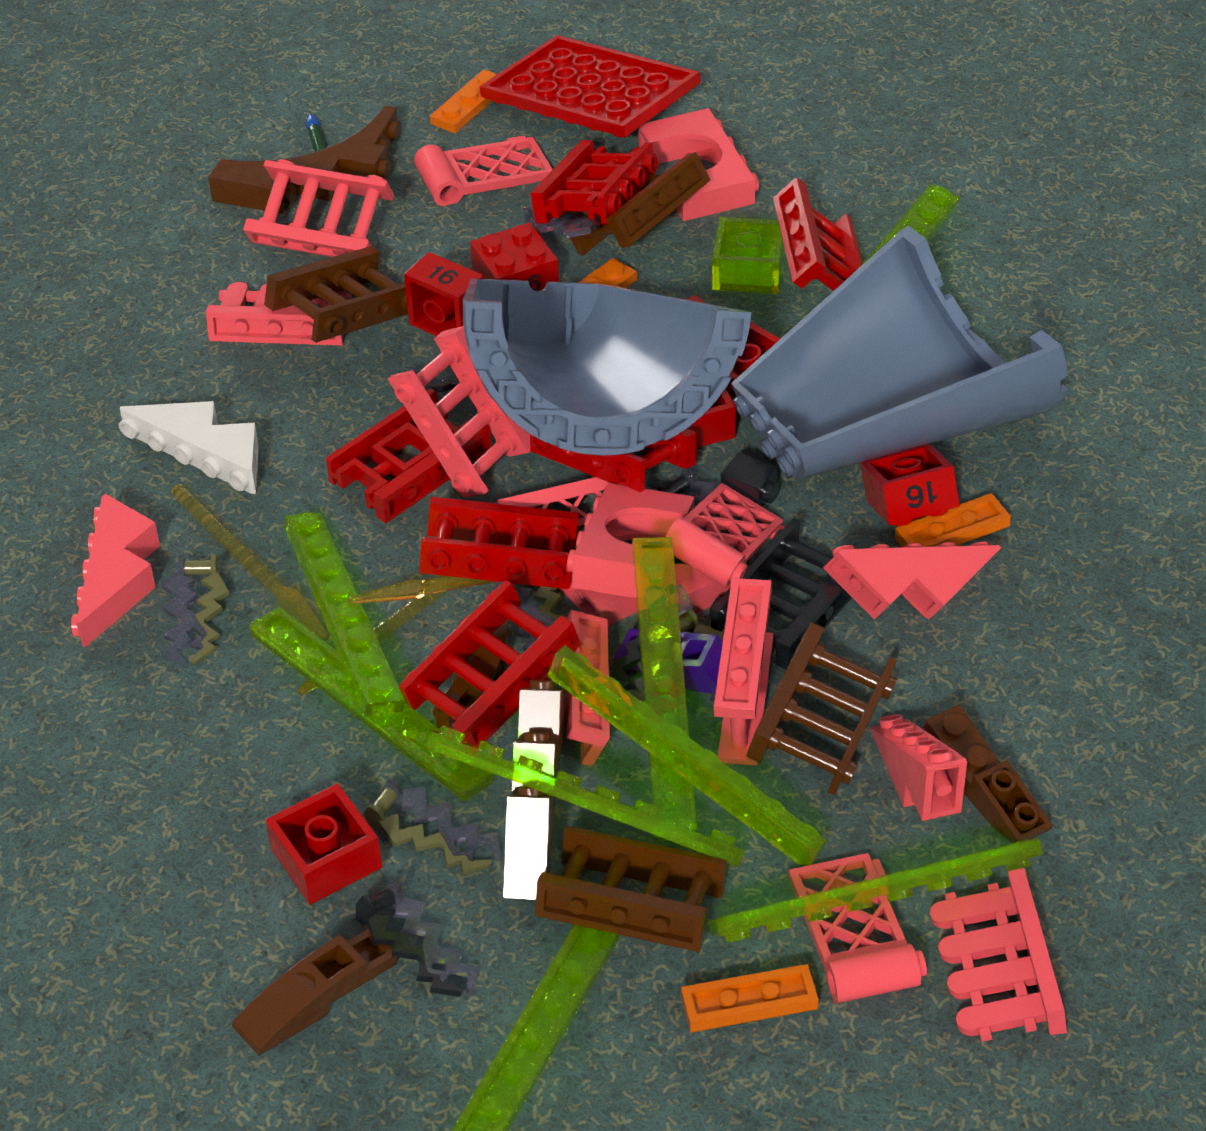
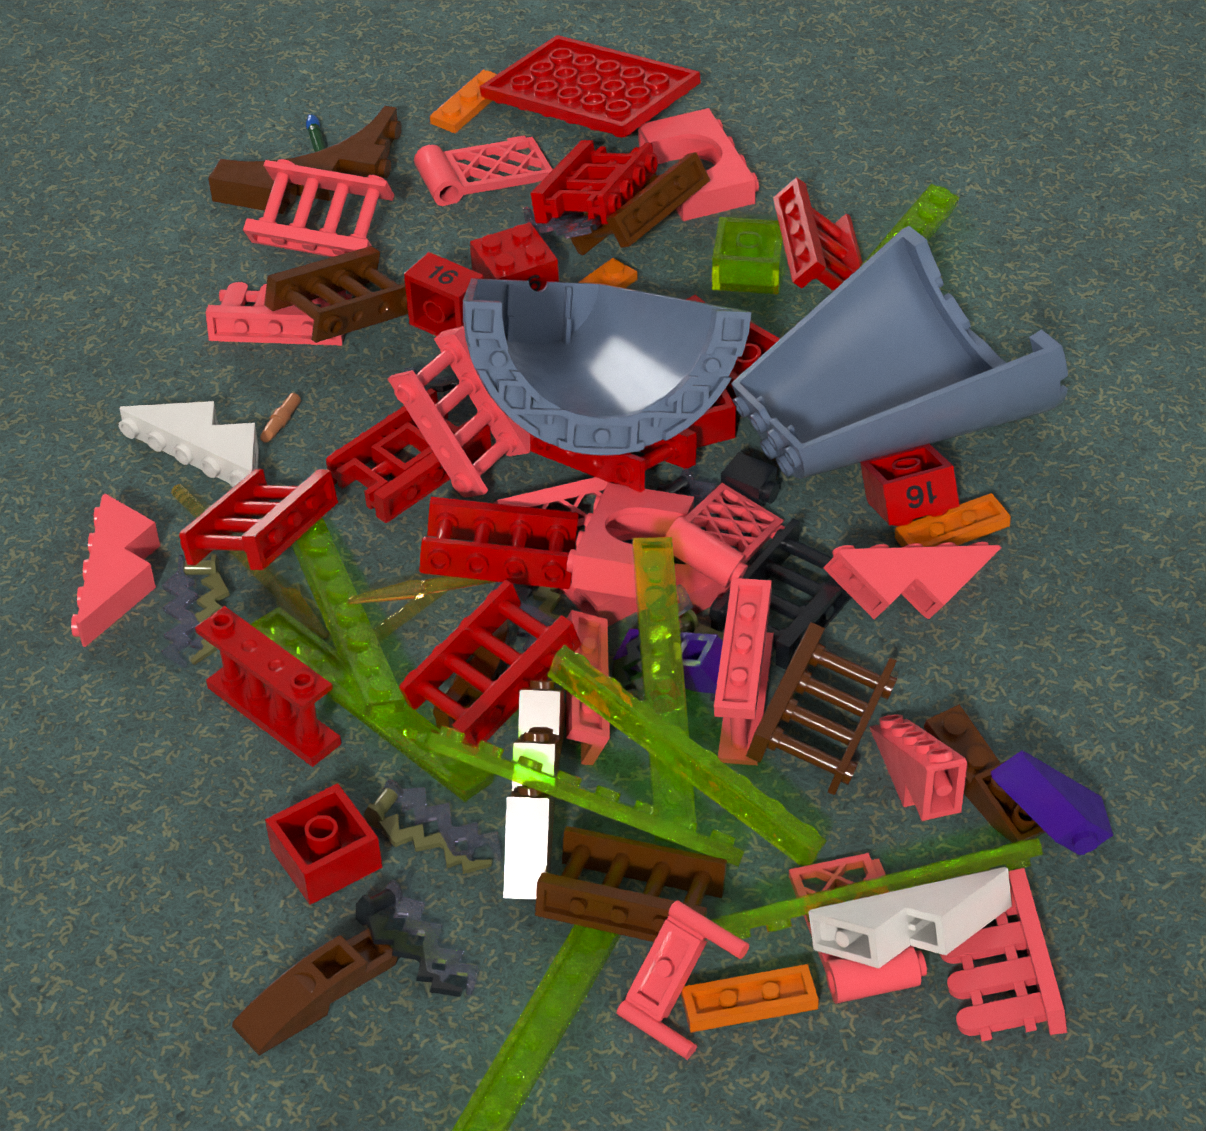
(264, 537): none -> red fence
(269, 686): none -> red fence
(280, 417): none -> nougat piece
(668, 970): none -> coral plate
(923, 916): none -> white slope
(1055, 802): none -> dark purple slope

